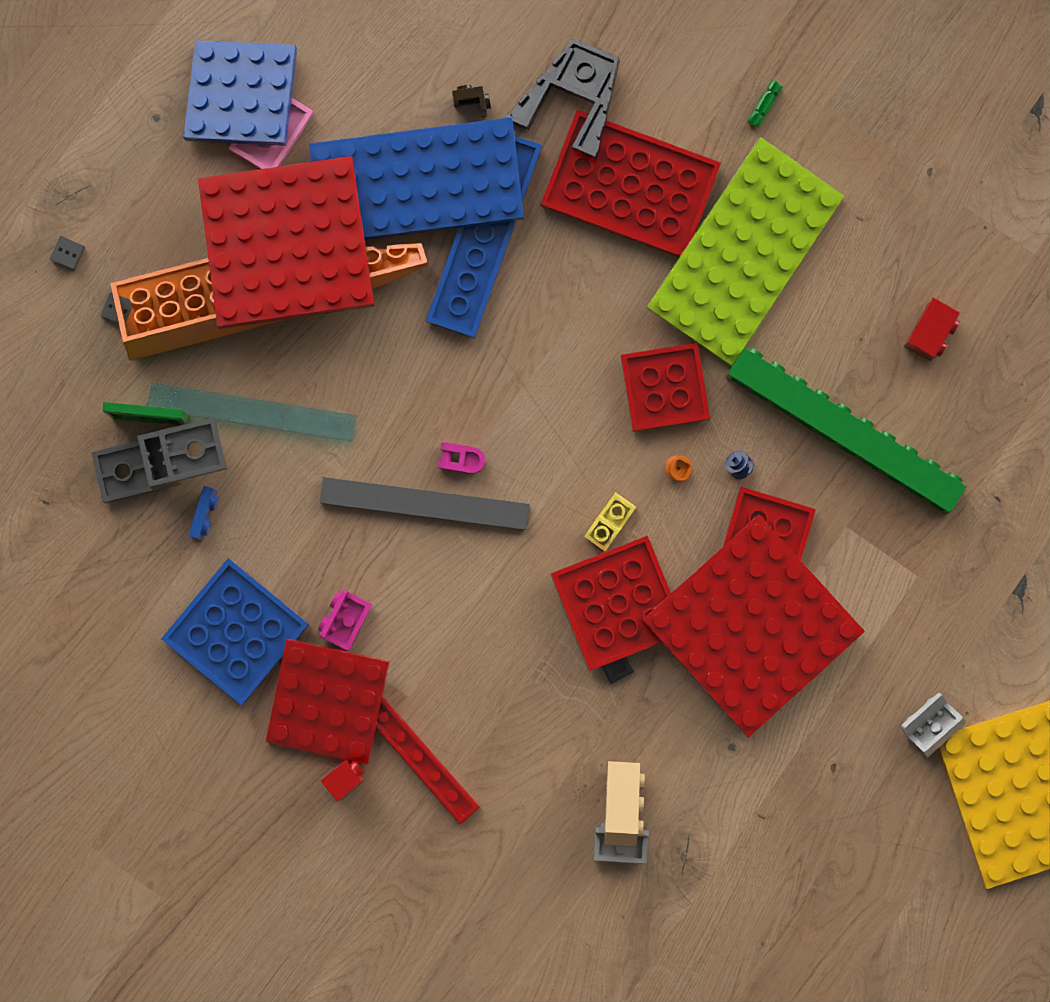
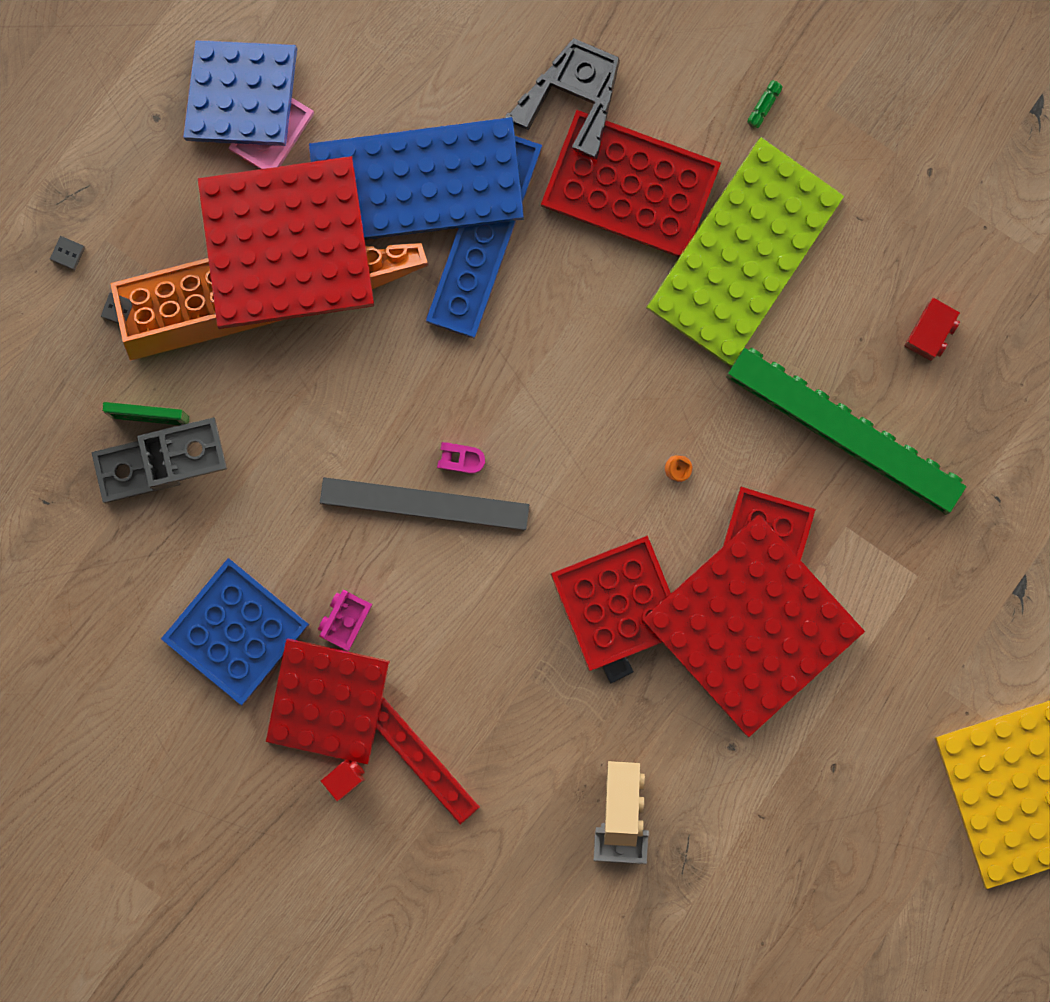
(207, 502): blue plate -> none
(254, 412): clear light blue tile -> none
(471, 95): dark brown bracket -> none
(610, 521): light yellow slope -> none
(665, 387): red plate -> none
(739, 464): dark blue wheel -> none
(932, 724): light grey bracket -> none

